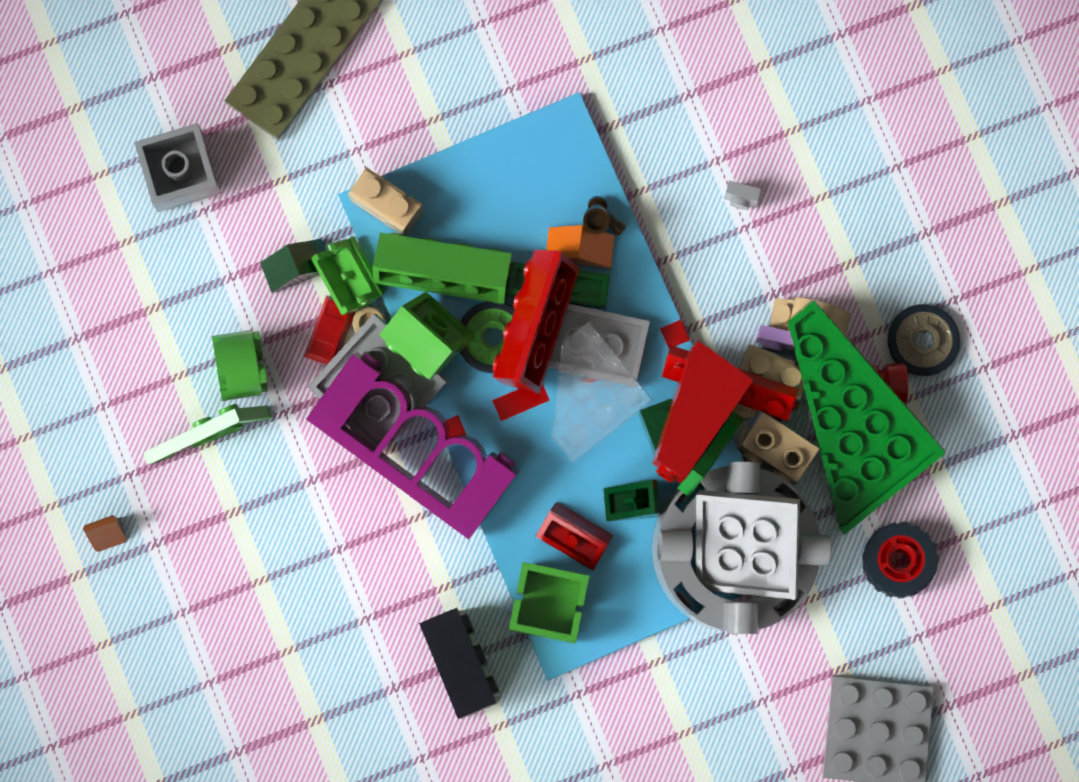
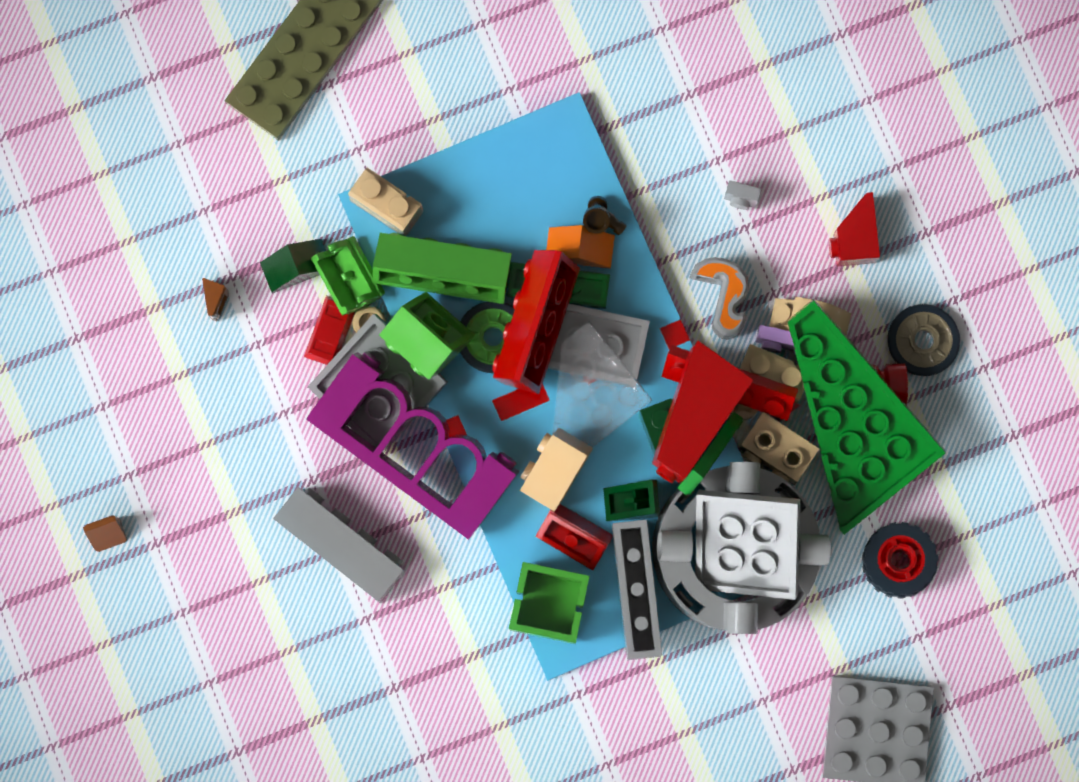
(177, 167): light grey brick -> none
(208, 430): wing -> none
(215, 298): none -> dark orange slope
(237, 365): bright green brick -> none
(339, 544): none -> light grey brick
(460, 662): black piece -> none
(555, 469): none -> tan brick
(636, 590): none -> light grey brick
(733, 292): none -> light grey animal
(857, 236): none -> red slope

